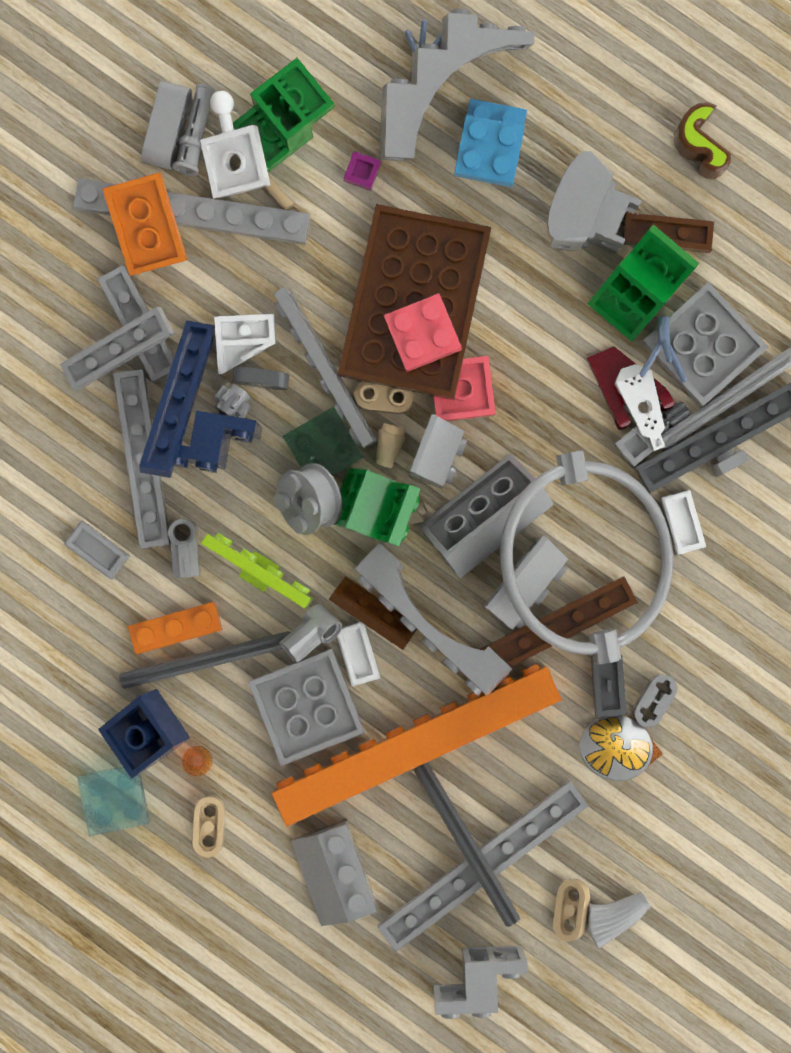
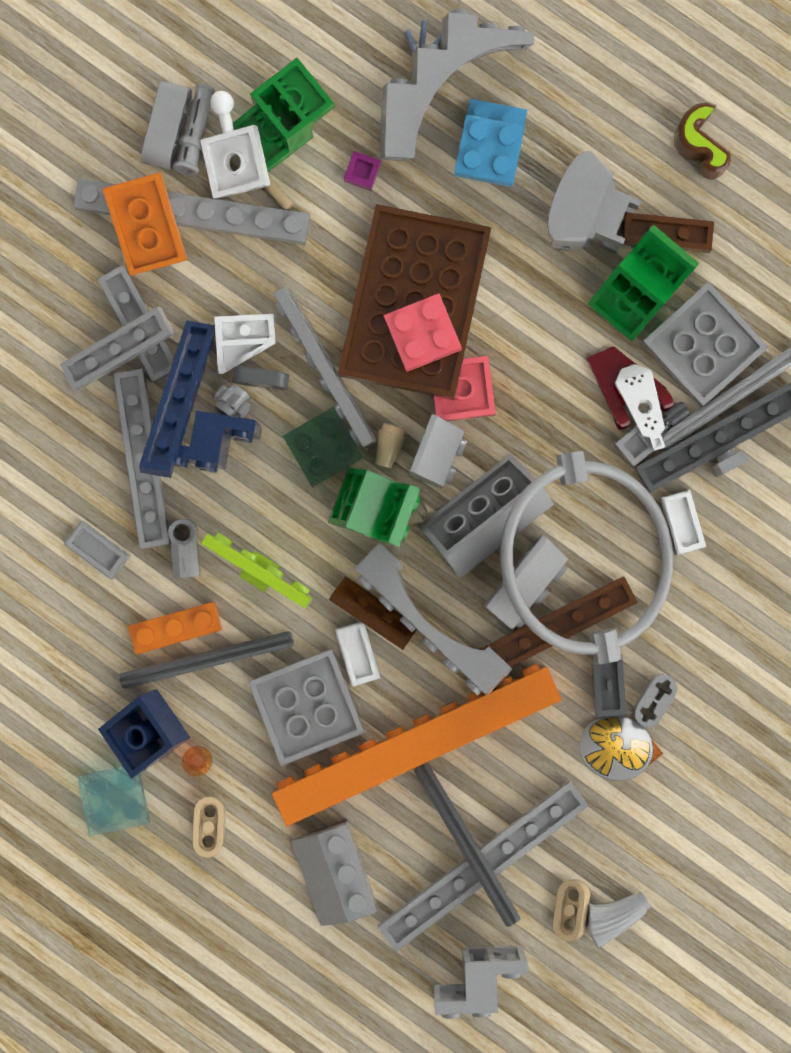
(308, 498): light grey wheel -> none
(317, 628): light grey piece -> none
(382, 399): tan plate -> none
(663, 342): sand blue plant -> none

